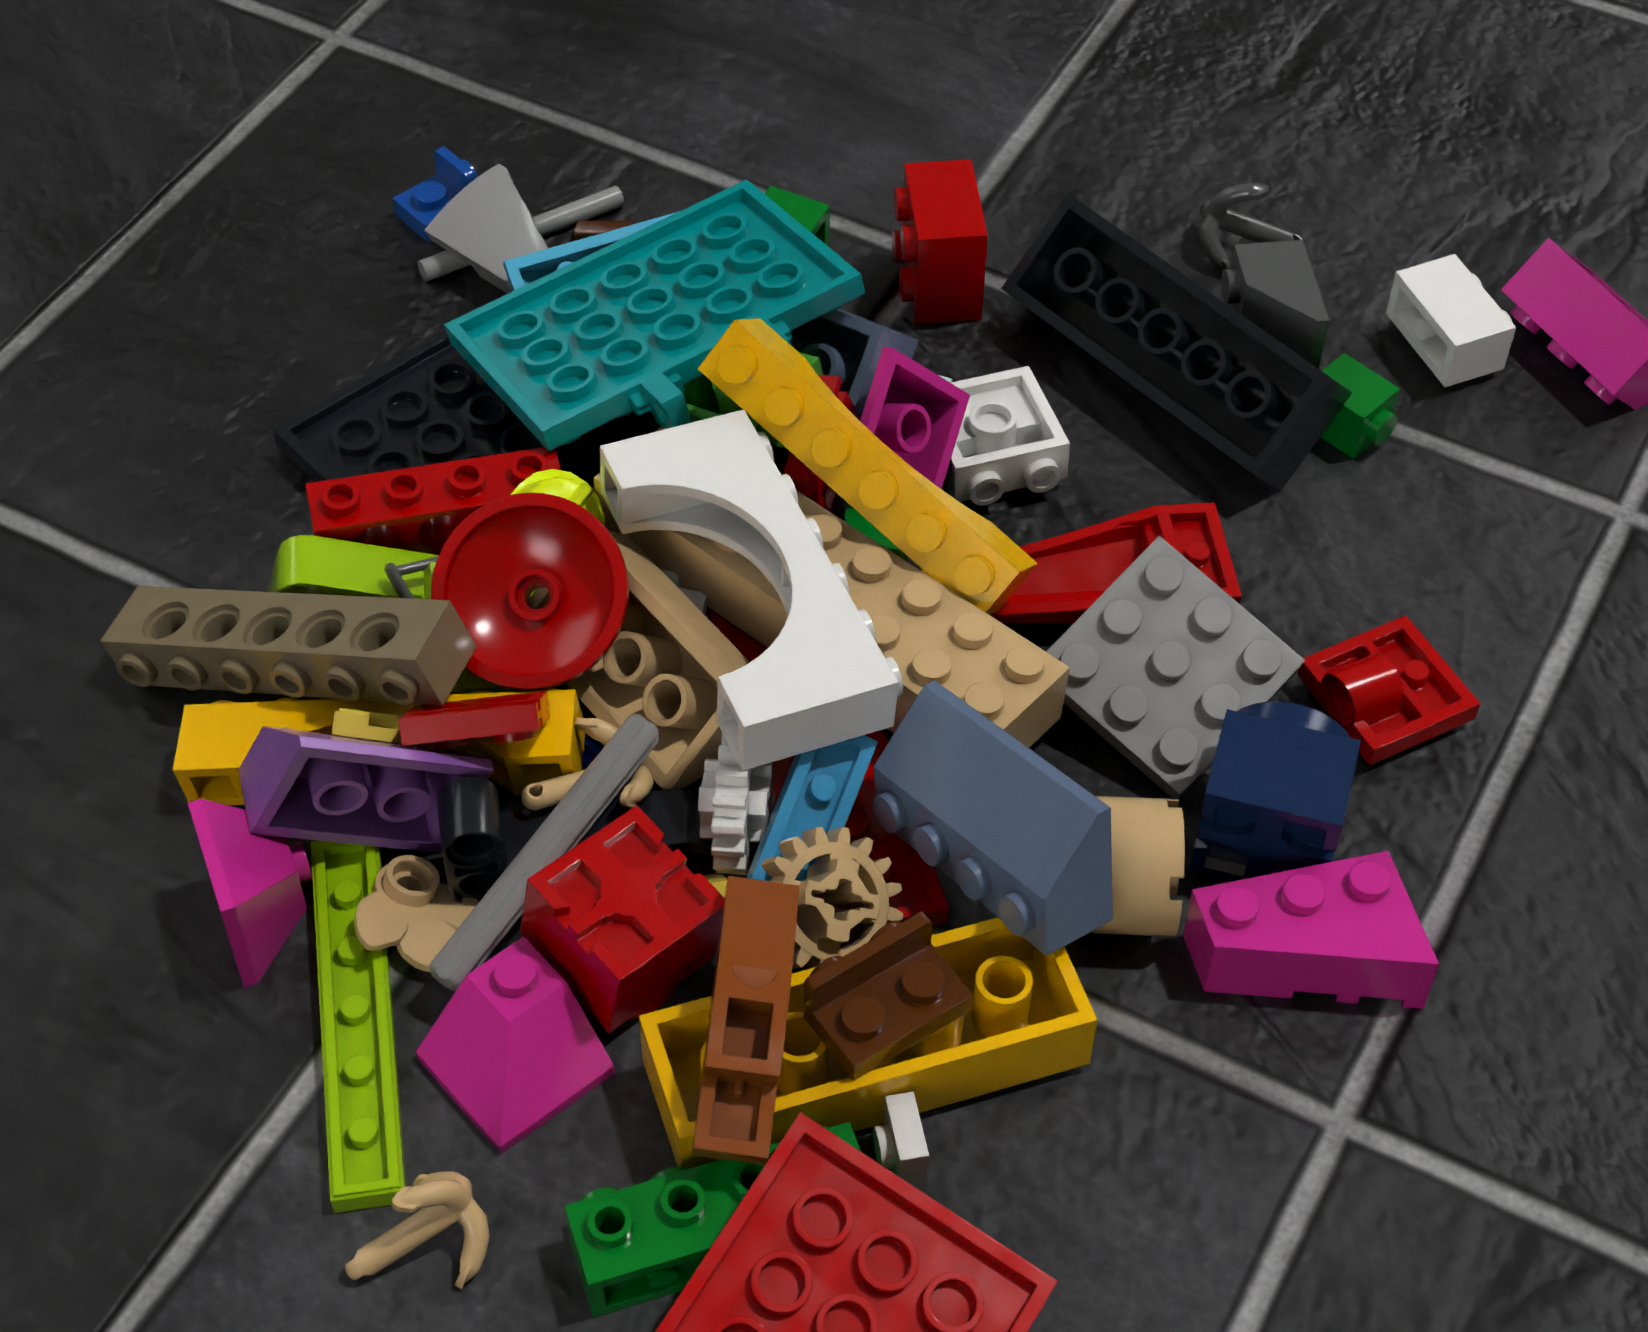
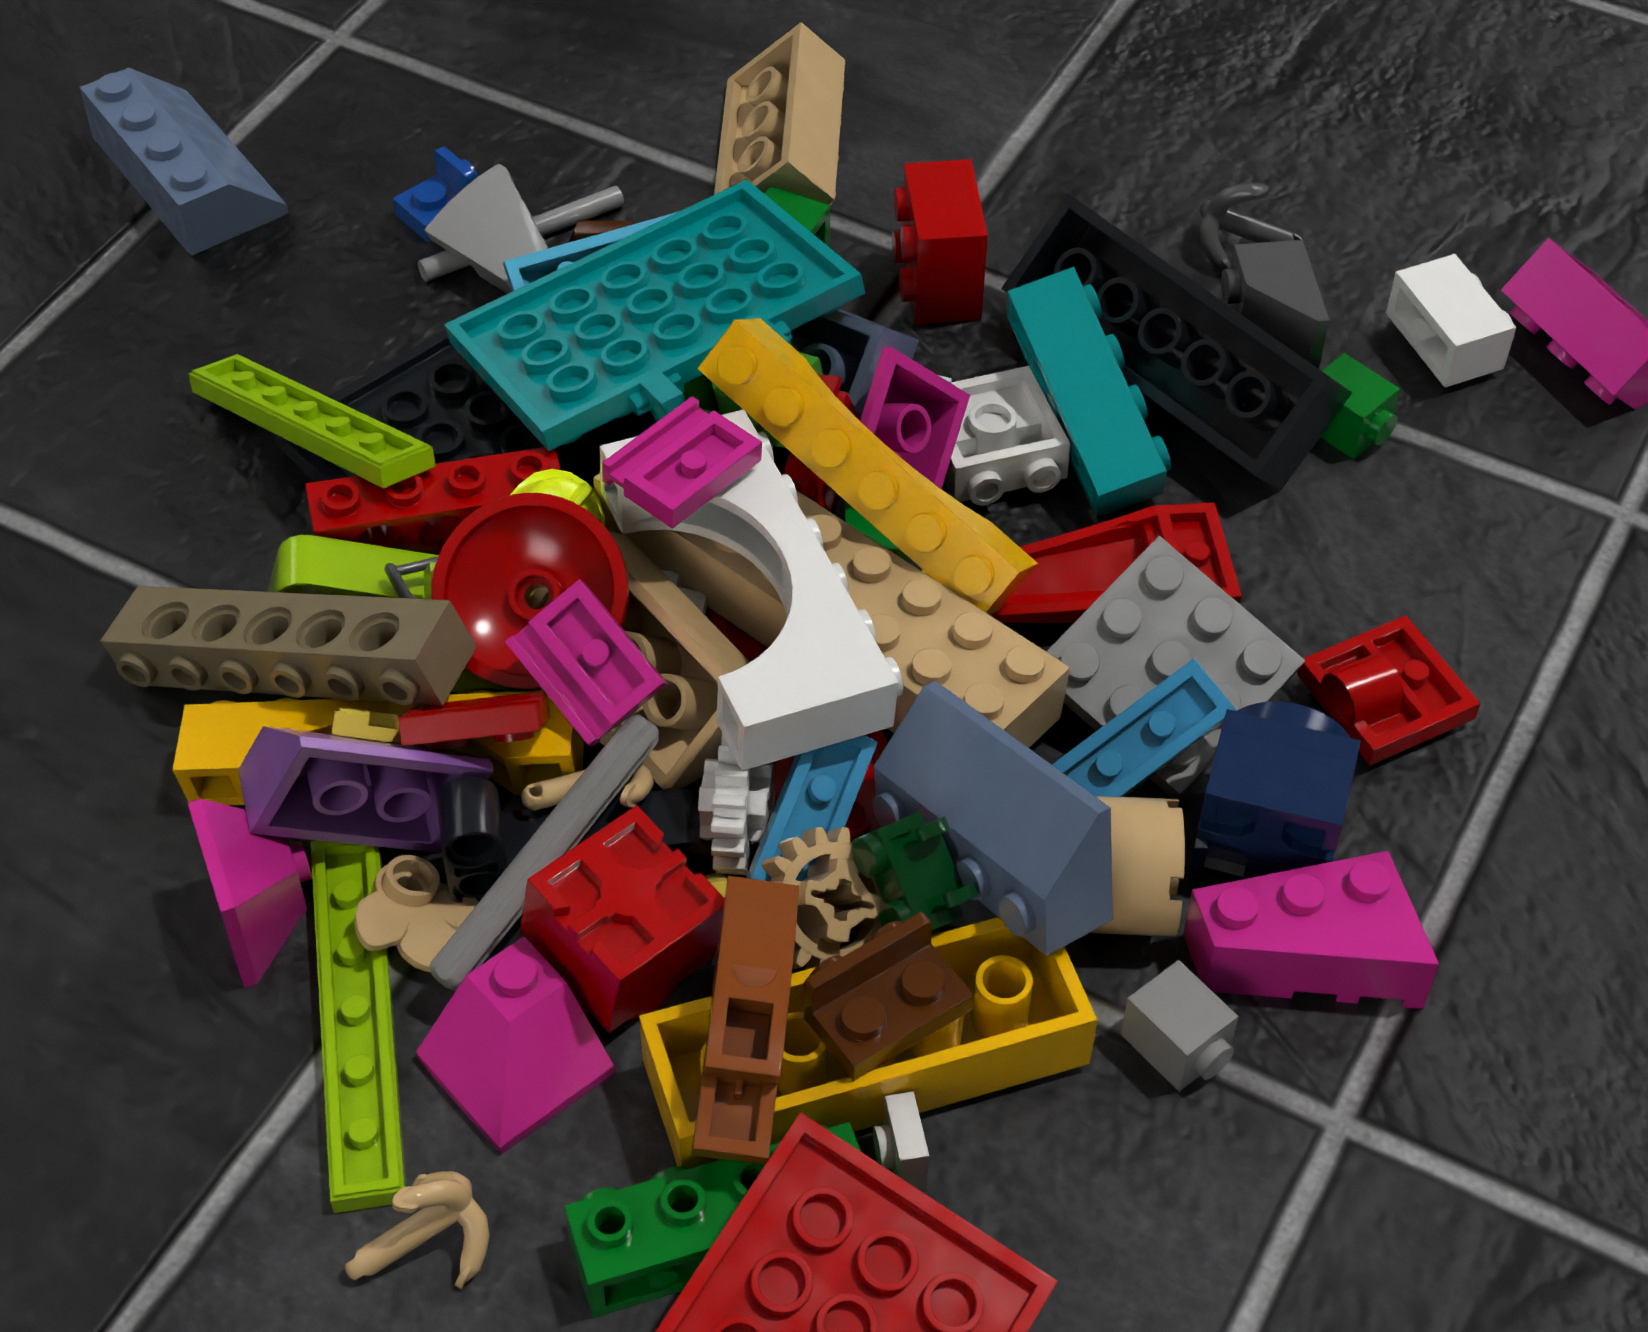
(178, 159): none -> sand blue slope
(313, 421): none -> lime tile
(586, 663): none -> dark pink plate
(682, 462): none -> dark pink plate
(784, 119): none -> tan slope
(913, 870): none -> dark green piece
(1087, 391): none -> teal brick
(1148, 734): none -> dark azure plate
(1180, 1026): none -> light grey brick

